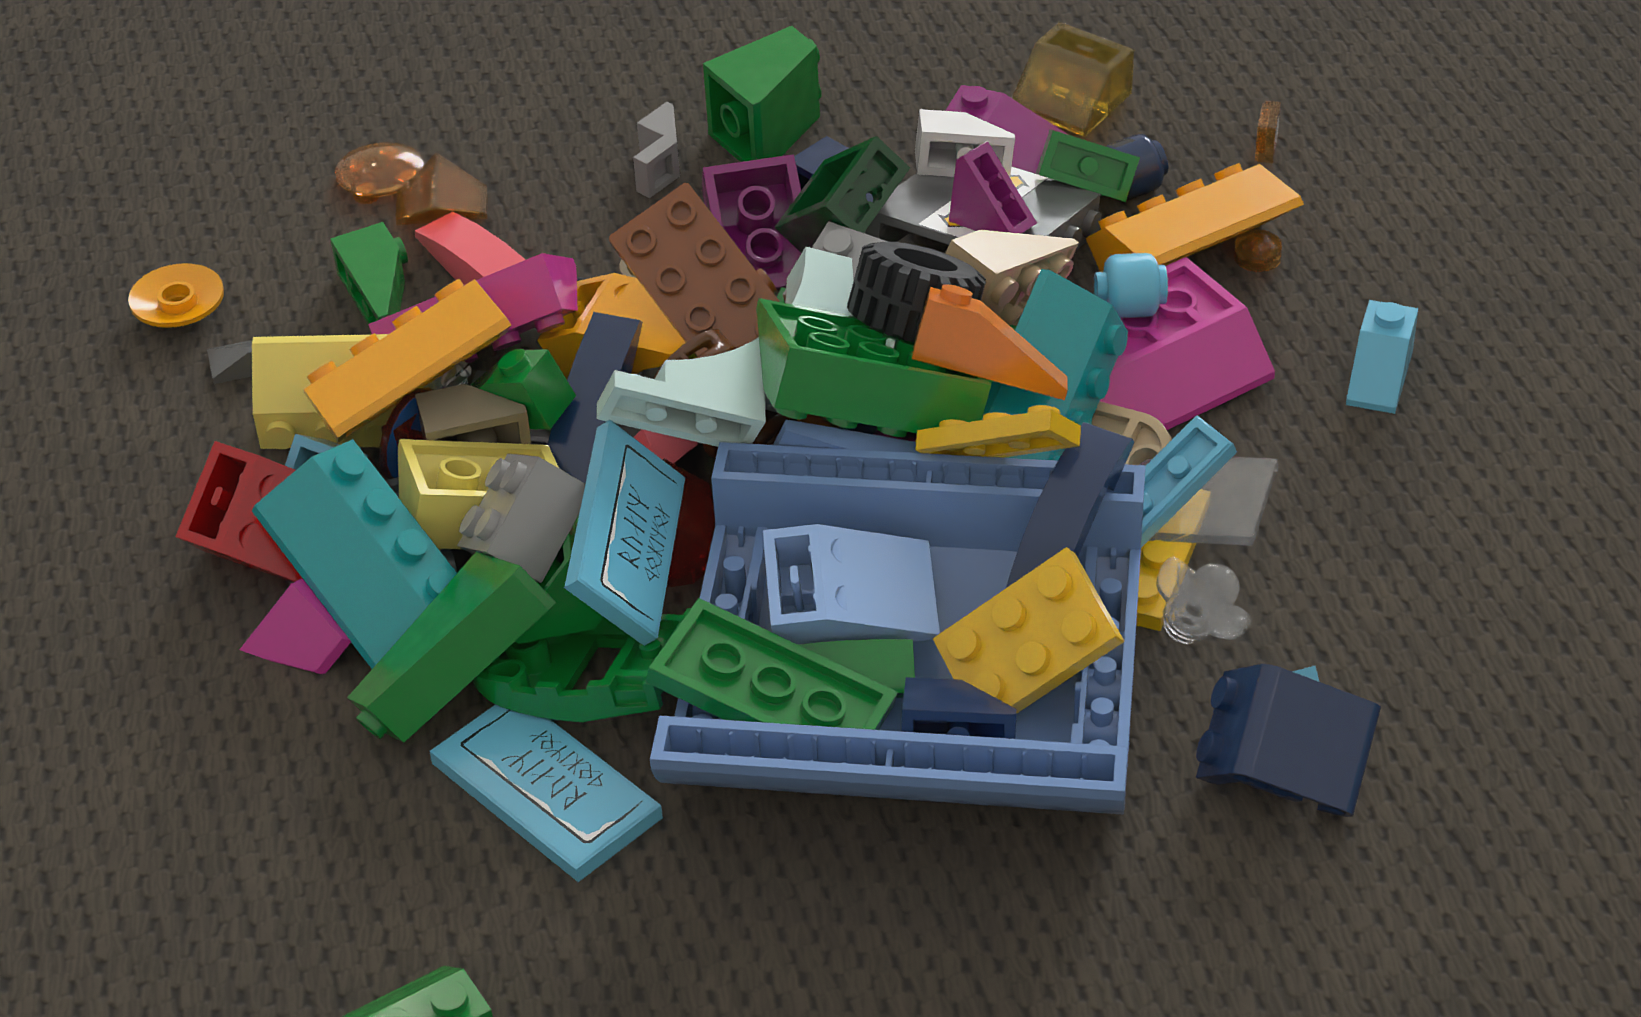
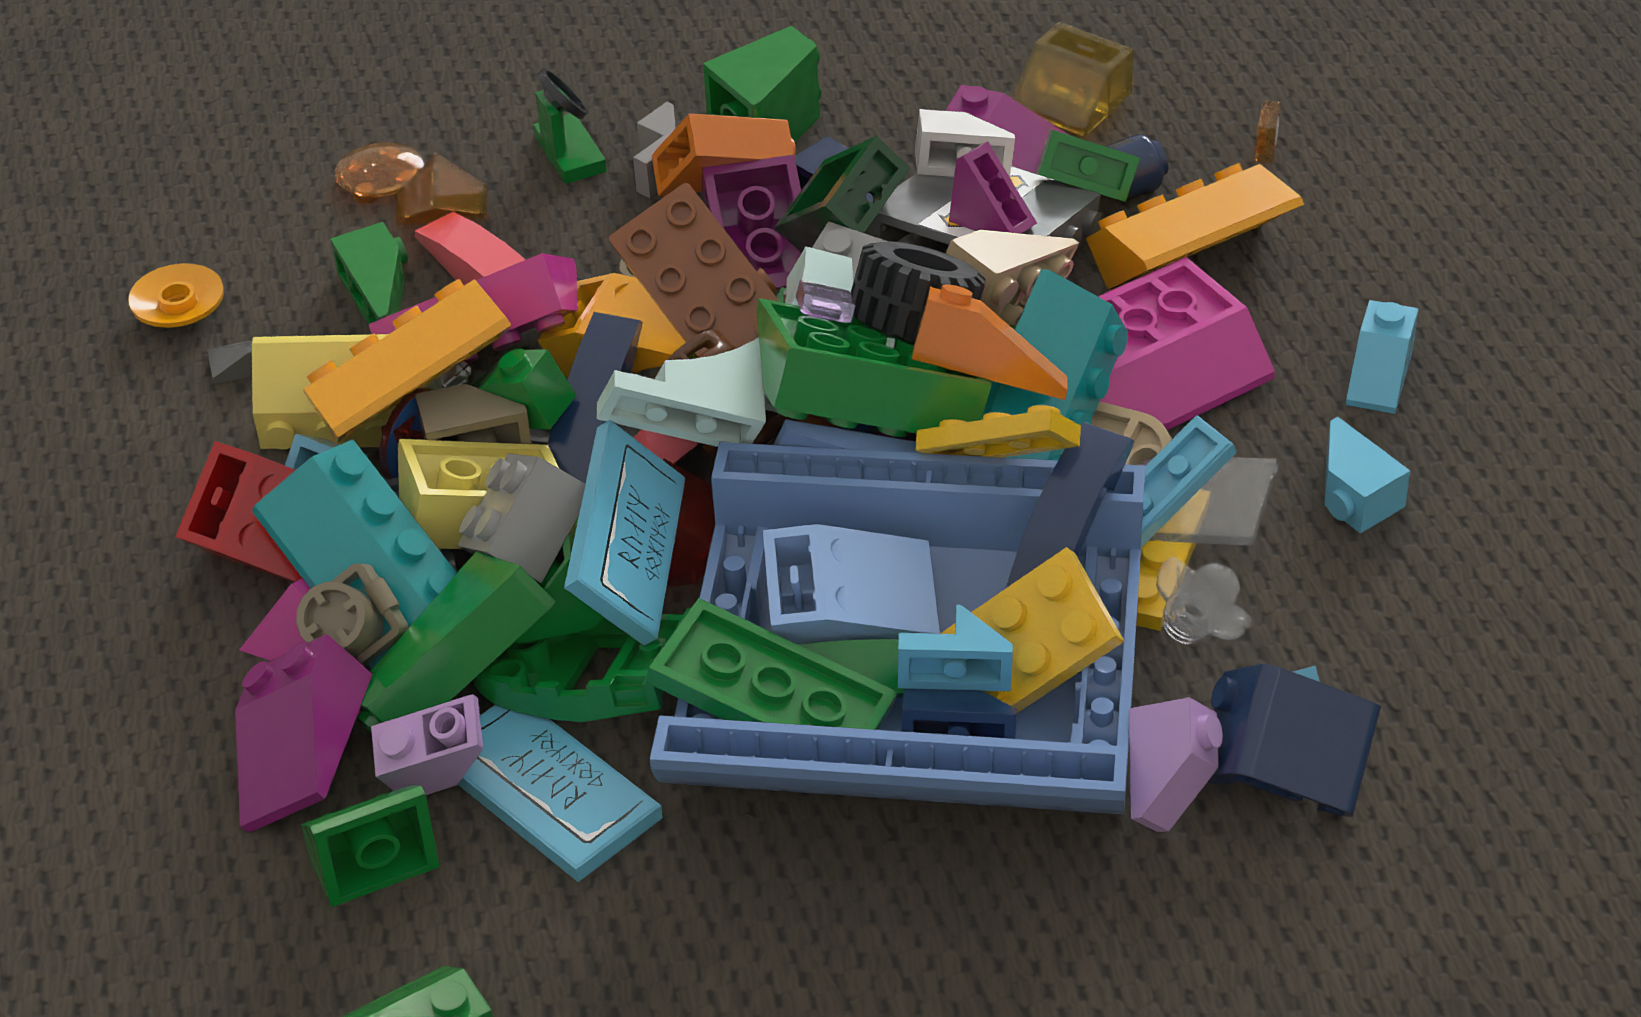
(294, 728): none -> magenta slope
(352, 616): none -> dark tan piece
(372, 844): none -> green slope
(429, 746): none -> lavender slope
(562, 135): none -> green piece
(716, 141): none -> orange slope
(825, 301): none -> clear purple tile
(966, 660): none -> medium azure slope
(1132, 284): medium azure head -> none
(1170, 758): none -> lavender slope
(1258, 250): clear orange tile -> none
(1361, 479): none -> medium azure slope

